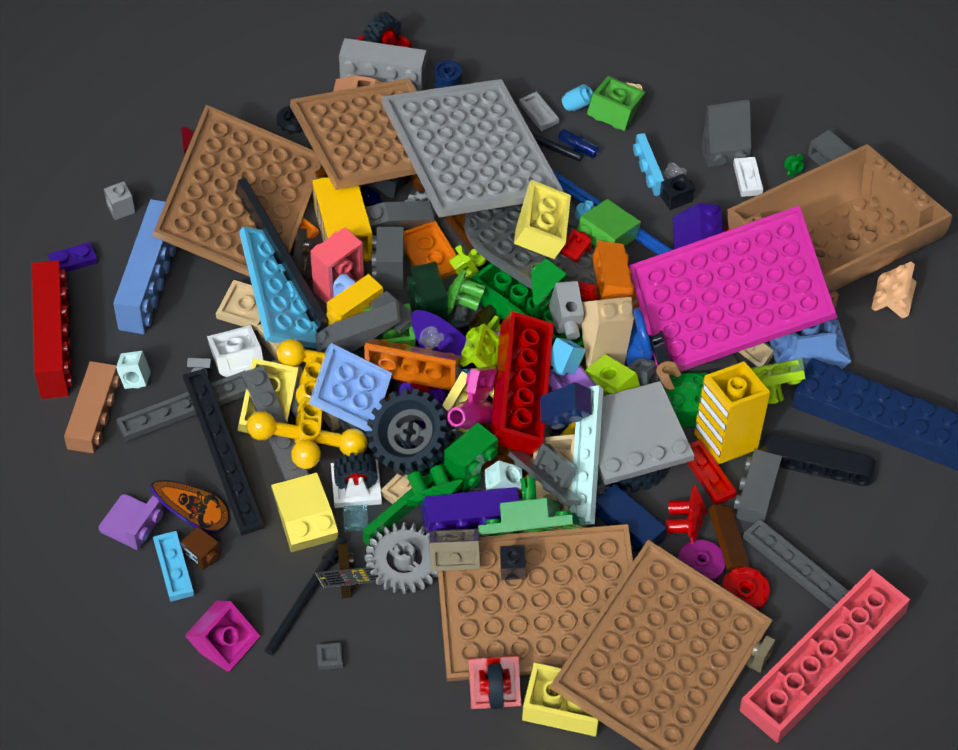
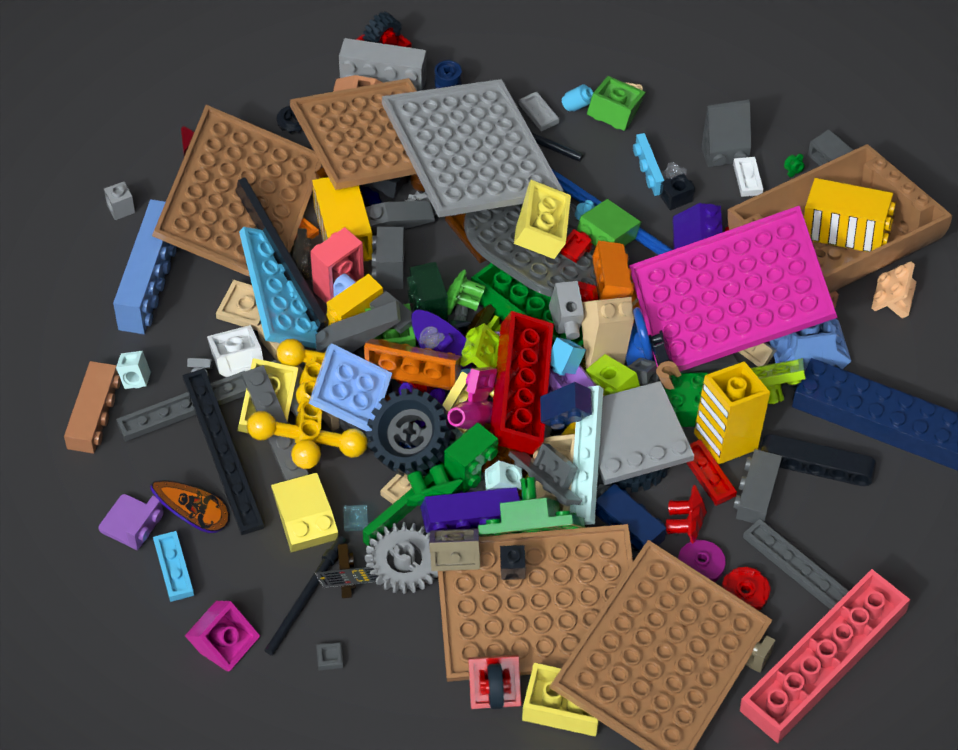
(51, 329): red brick -> none
(75, 257): dark purple plate -> none
(200, 548): reddish brown brick -> none
(356, 481): plate -> none
(427, 245): orange tile -> none
(467, 262): lime hips -> none
(543, 282): green slope -> none
(579, 143): clear blue axle -> none
(728, 537): reddish brown tile -> none
(848, 215): none -> yellow brick

